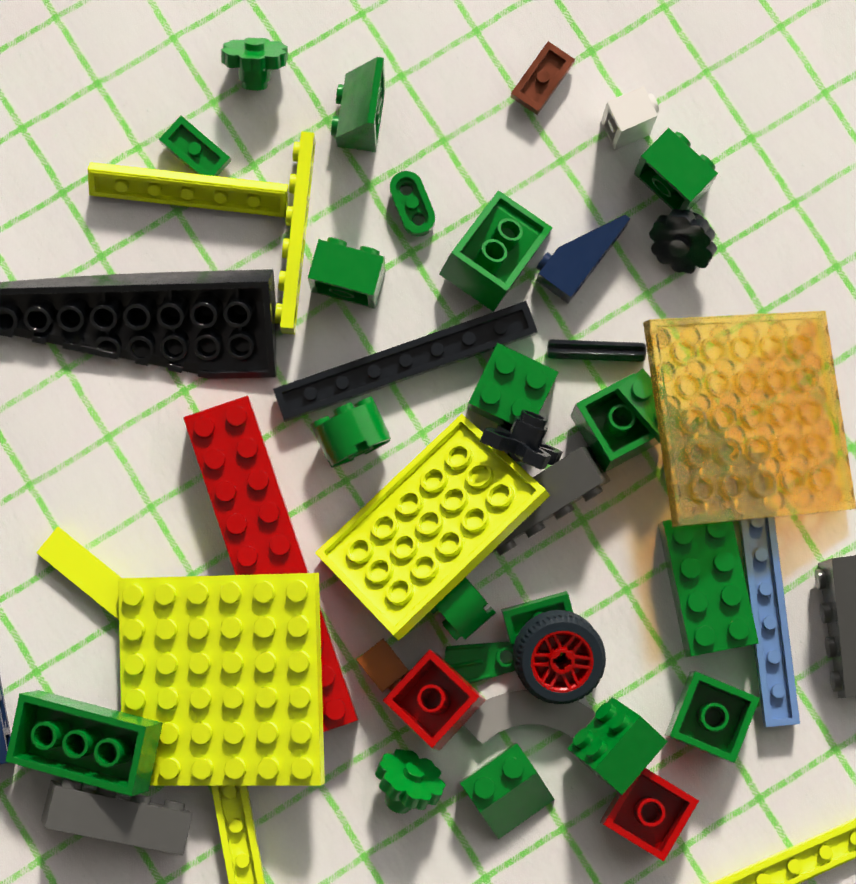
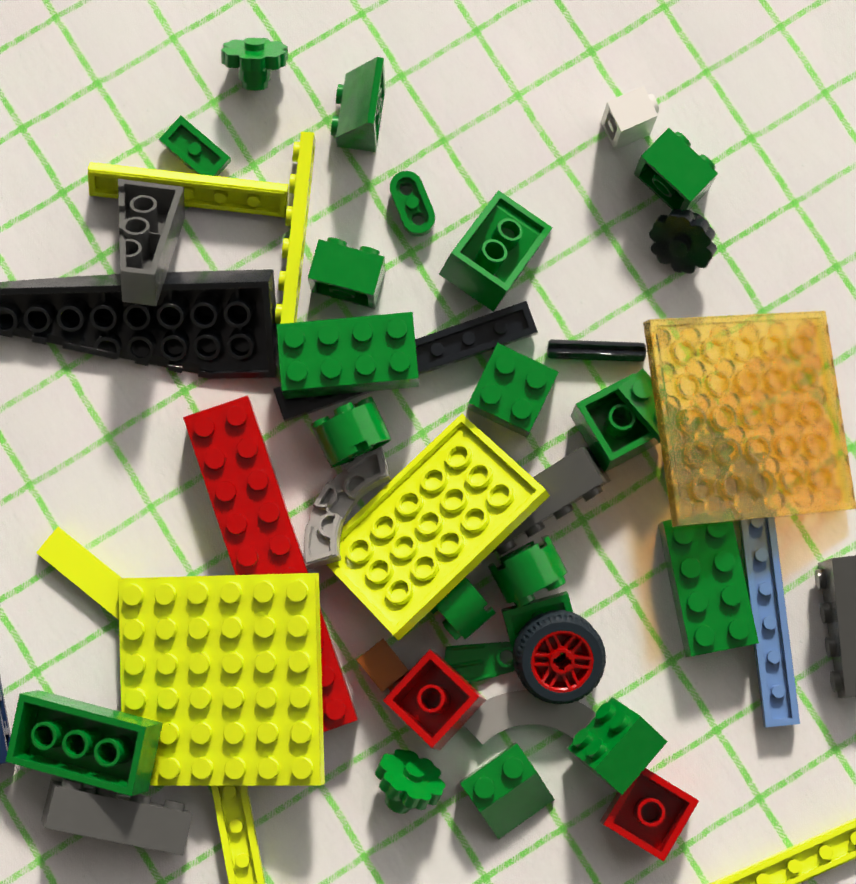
(148, 234): none -> dark grey wedge
(335, 504): none -> light grey tile
(347, 355): none -> green brick
(523, 440): black plant -> none
(529, 571): none -> green brick
(542, 78): copper plate -> none
(576, 260): dark blue slope -> none
(712, 716): green brick -> none

